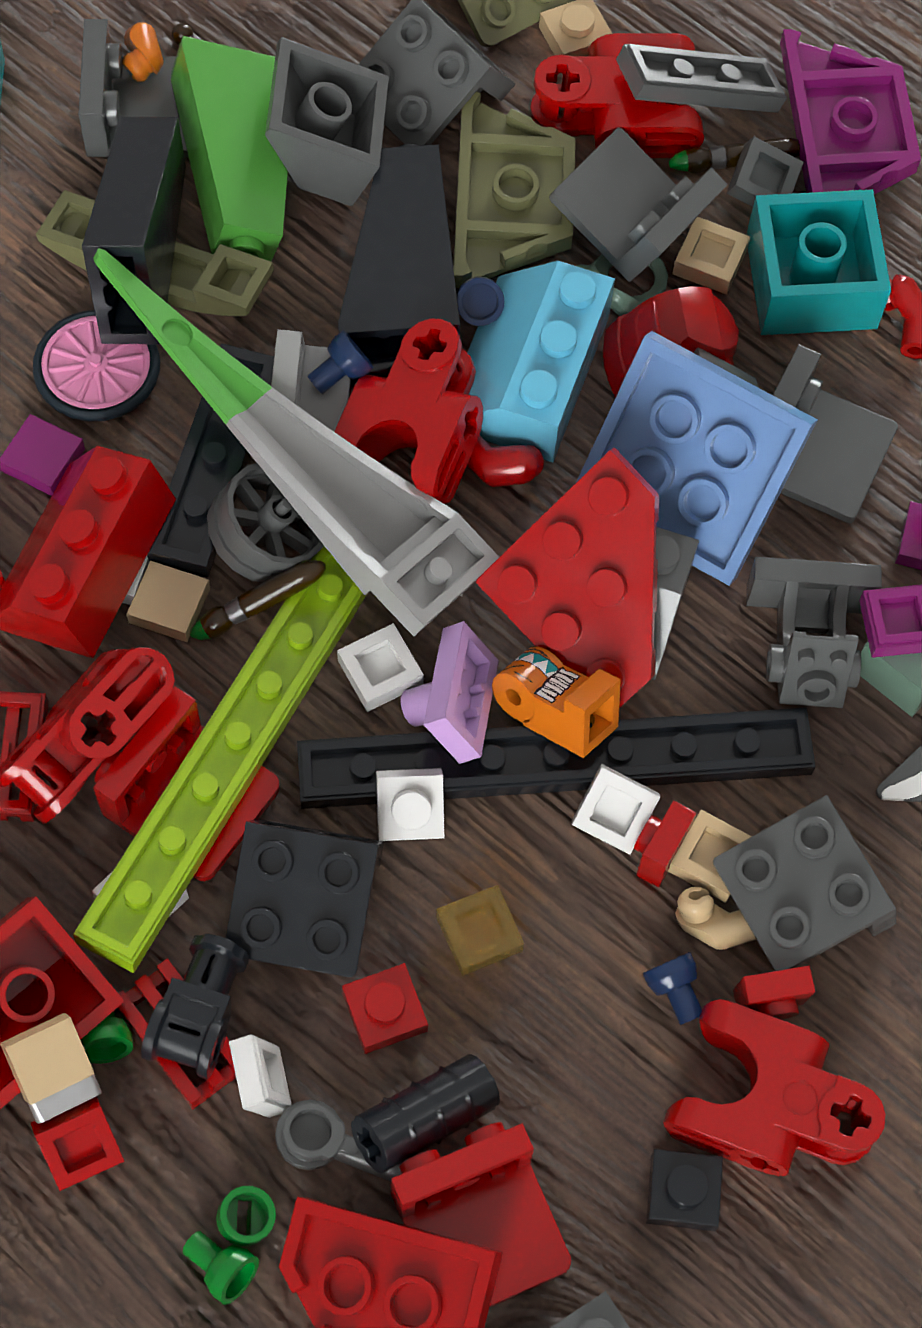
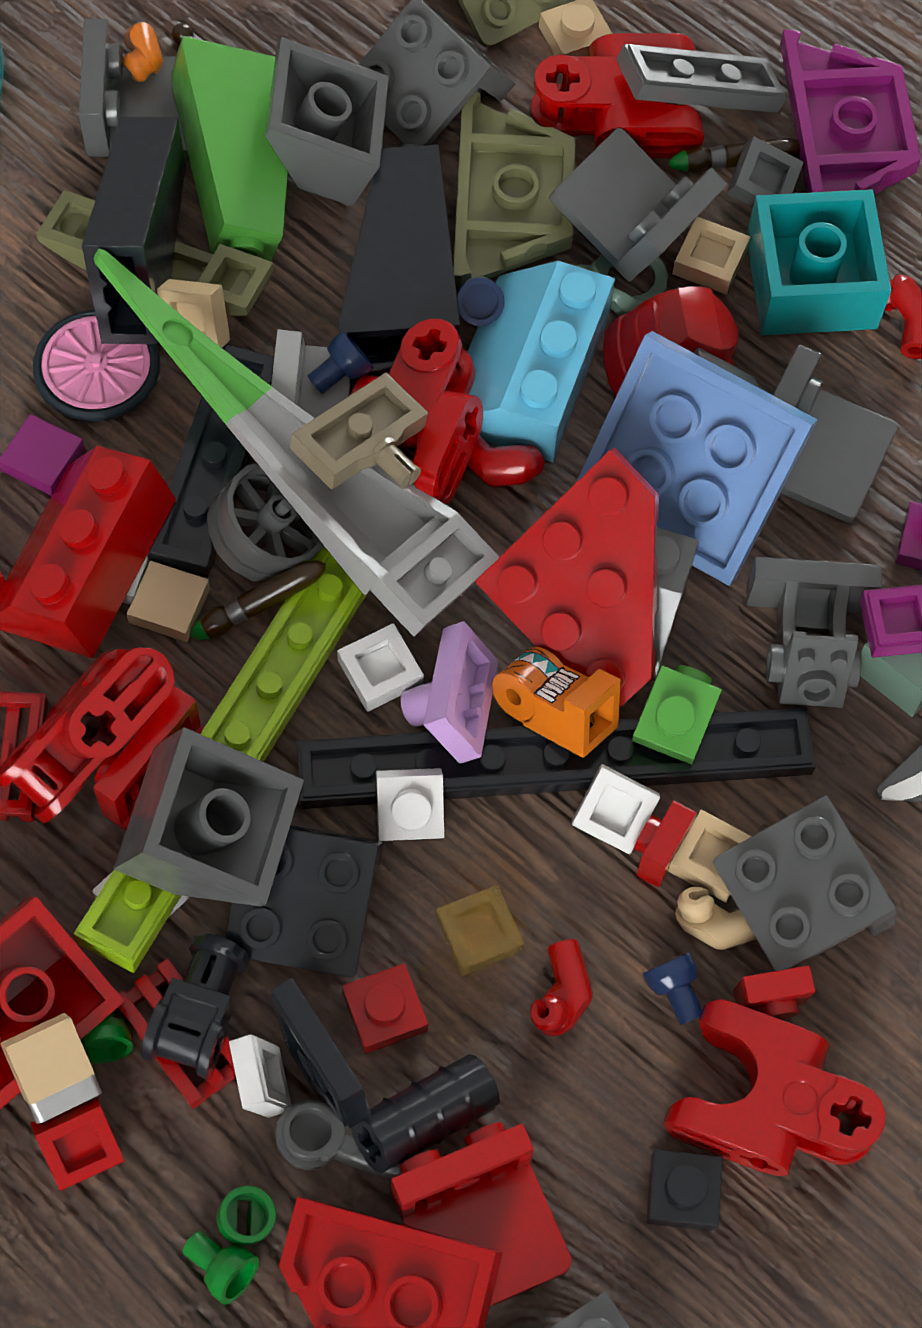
(199, 304): none -> tan plate
(209, 821): none -> dark grey slope
(318, 1055): none -> black tile
(362, 434): none -> dark tan plate
(568, 995): none -> red arm
(677, 712): none -> bright green bracket

